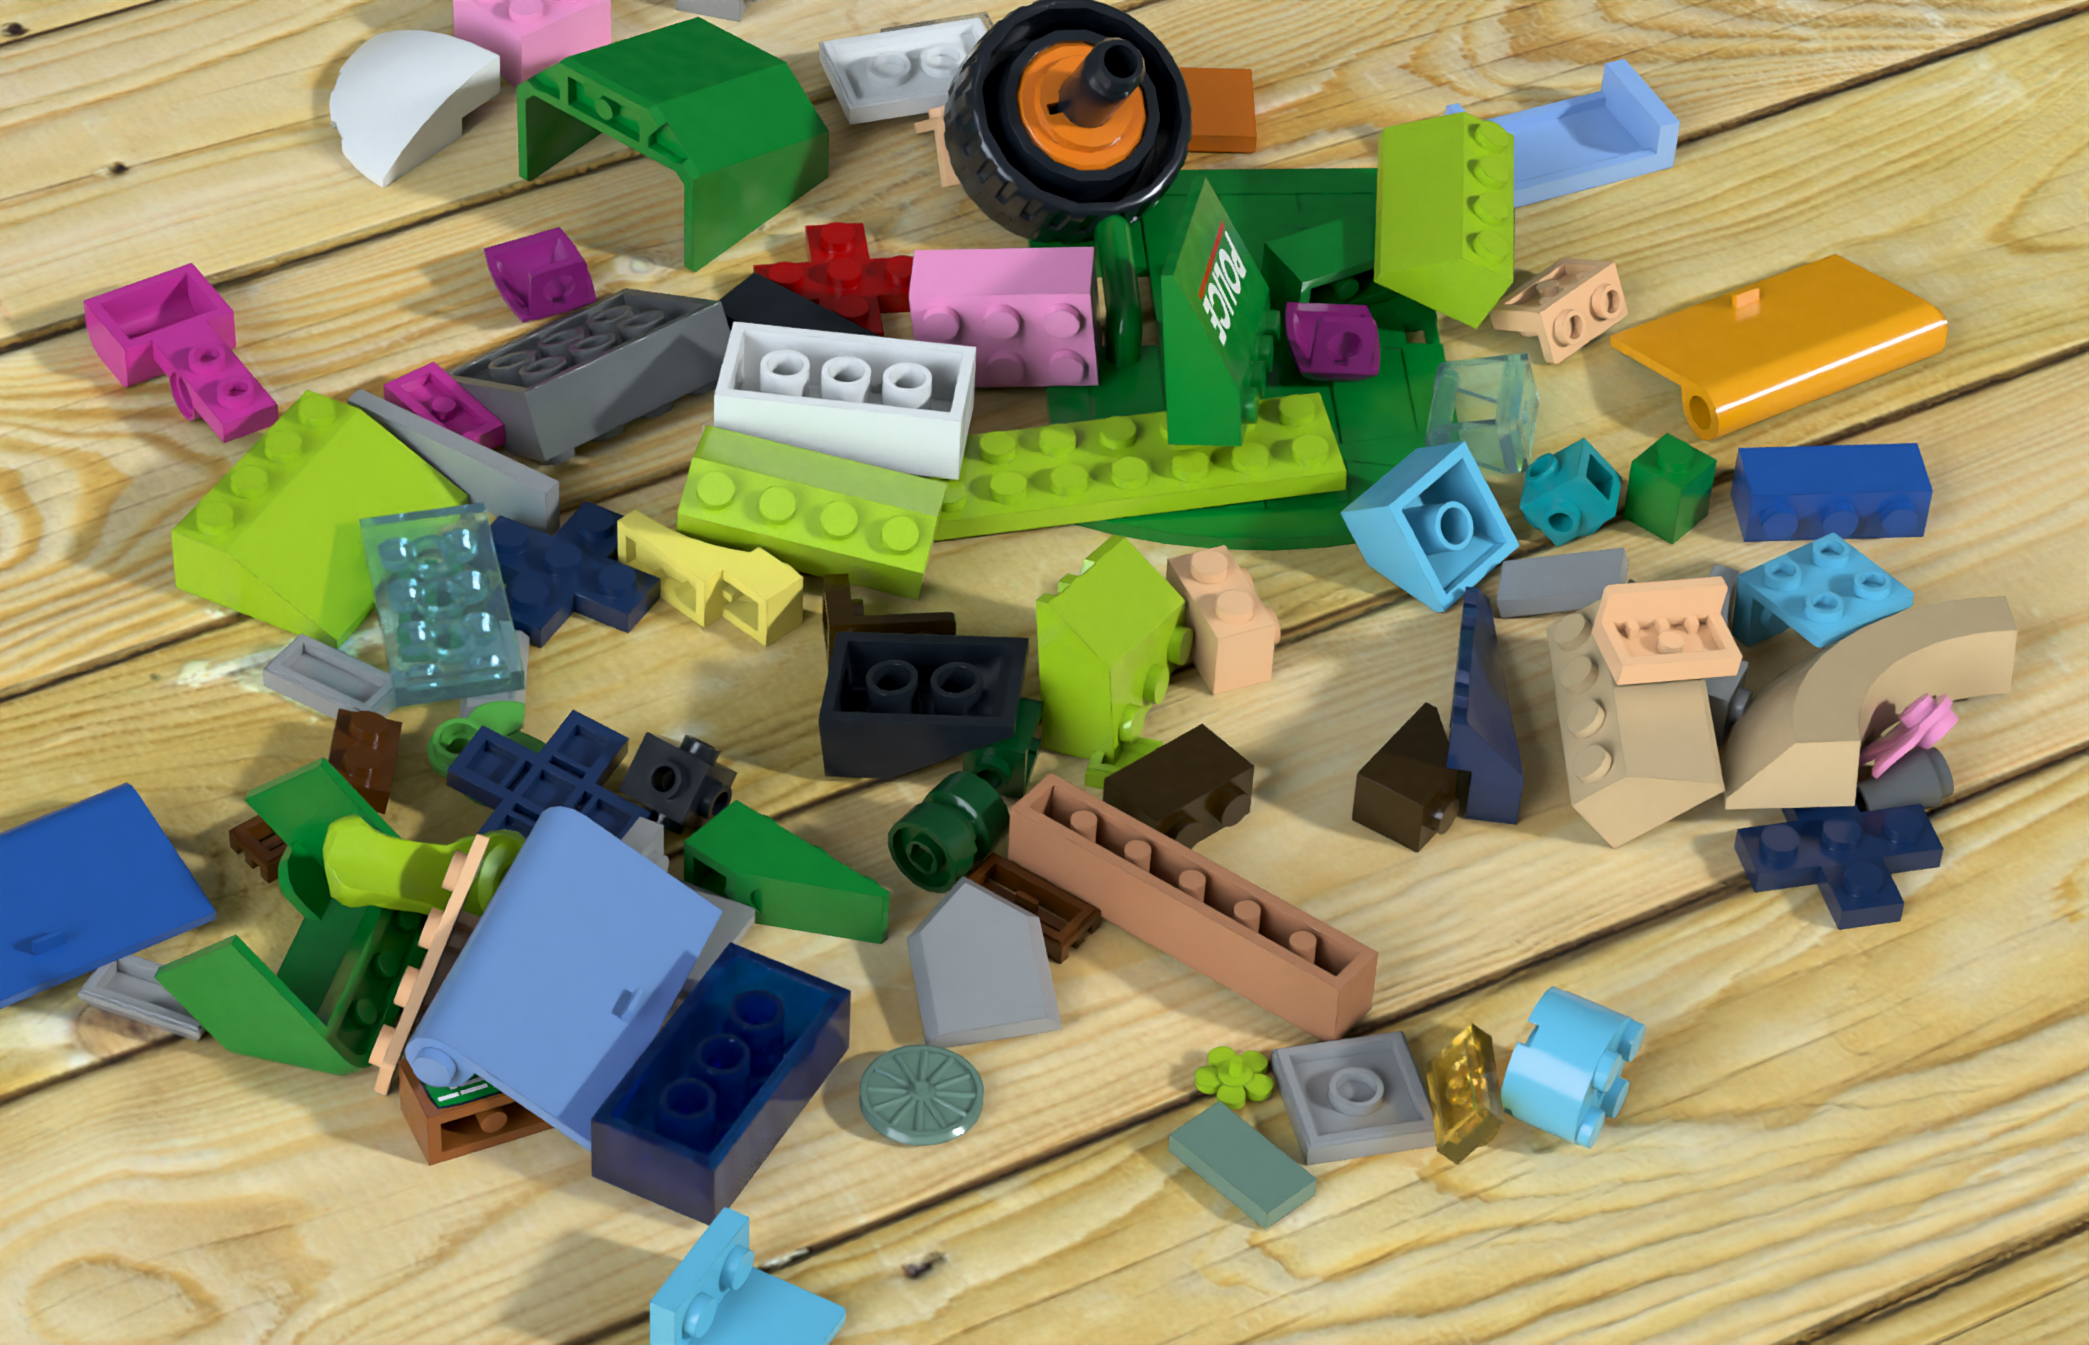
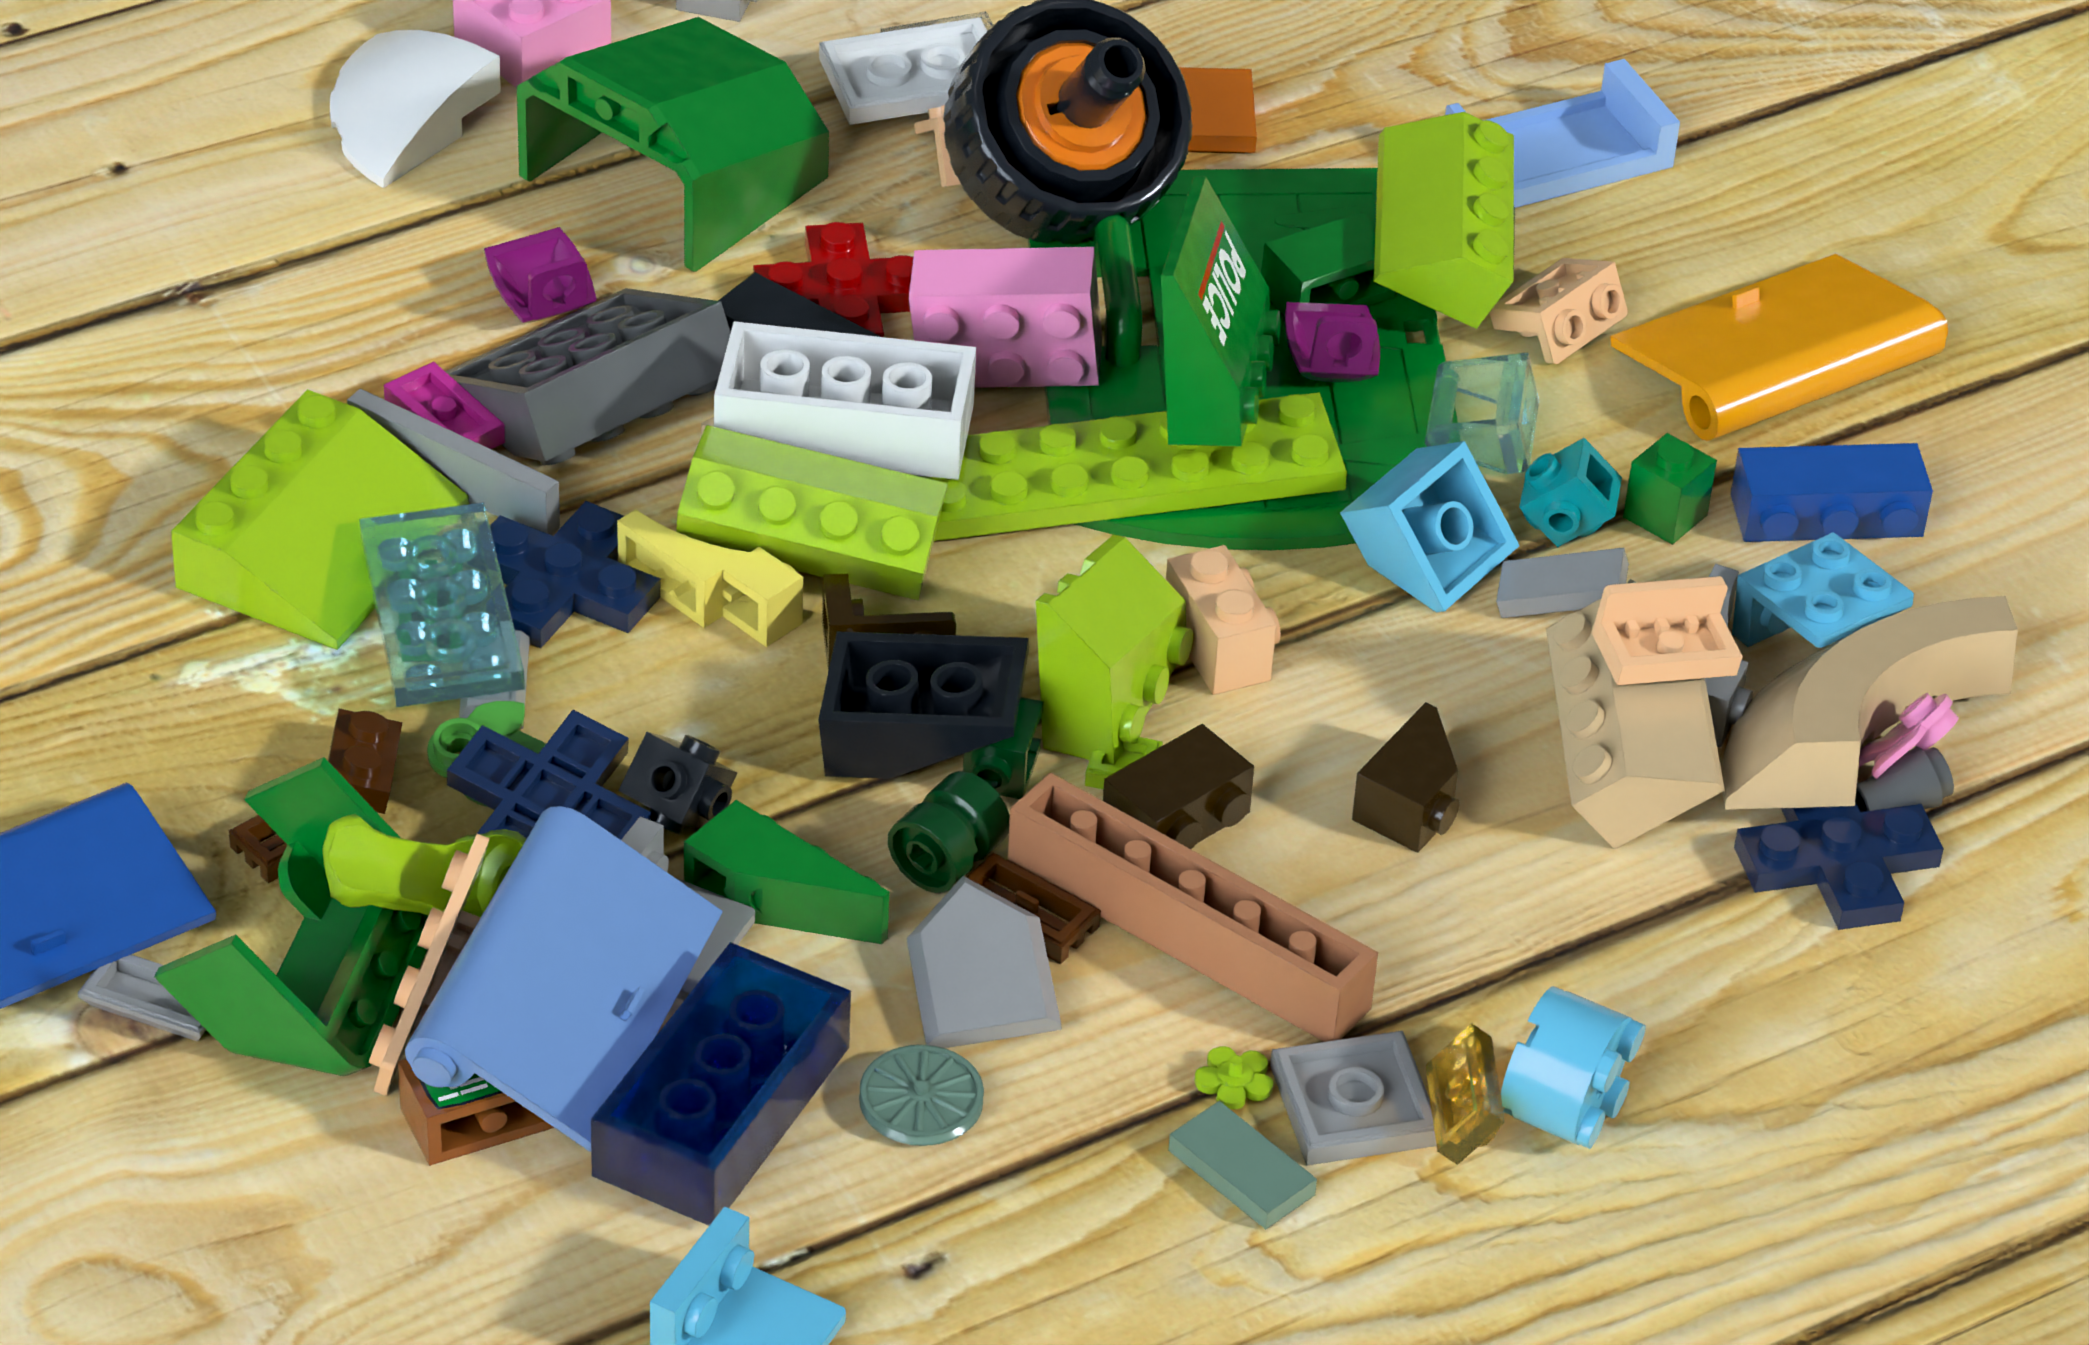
(185, 331): dark pink plate -> none
(328, 679): light grey tile -> none
(1482, 719): dark blue wedge -> none

